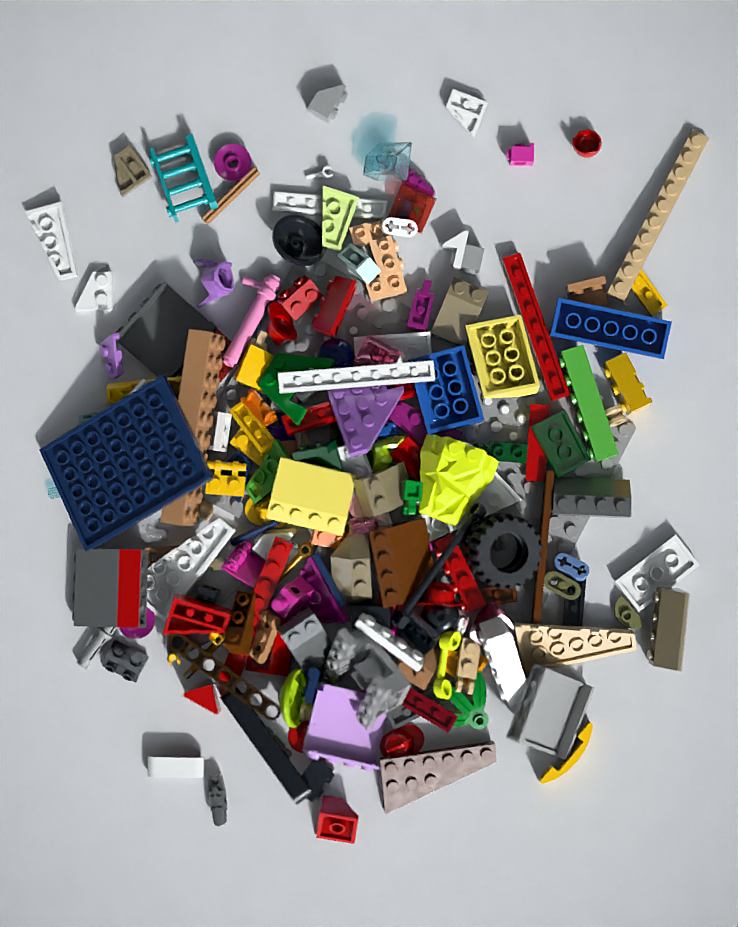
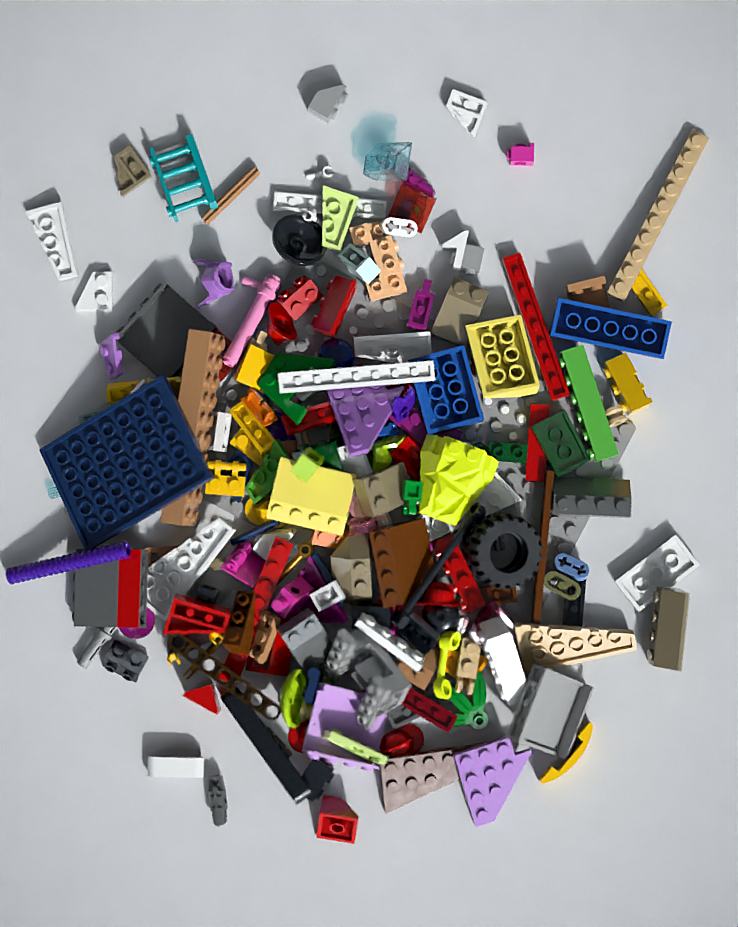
(68, 562): none -> dark purple piece
(153, 534): clear cone -> none
(206, 510): tan piece -> none
(229, 154): magenta dish -> none
(307, 217): none -> white hand
(307, 464): none -> lime brick
(327, 595): none -> white slope
(354, 747): none -> yellowish green wing
(376, 353): clear pink slope -> none
(401, 406): none -> dark purple plate
(489, 776): none -> wing
(587, 143): red hair -> none
(627, 615): olive plate -> none

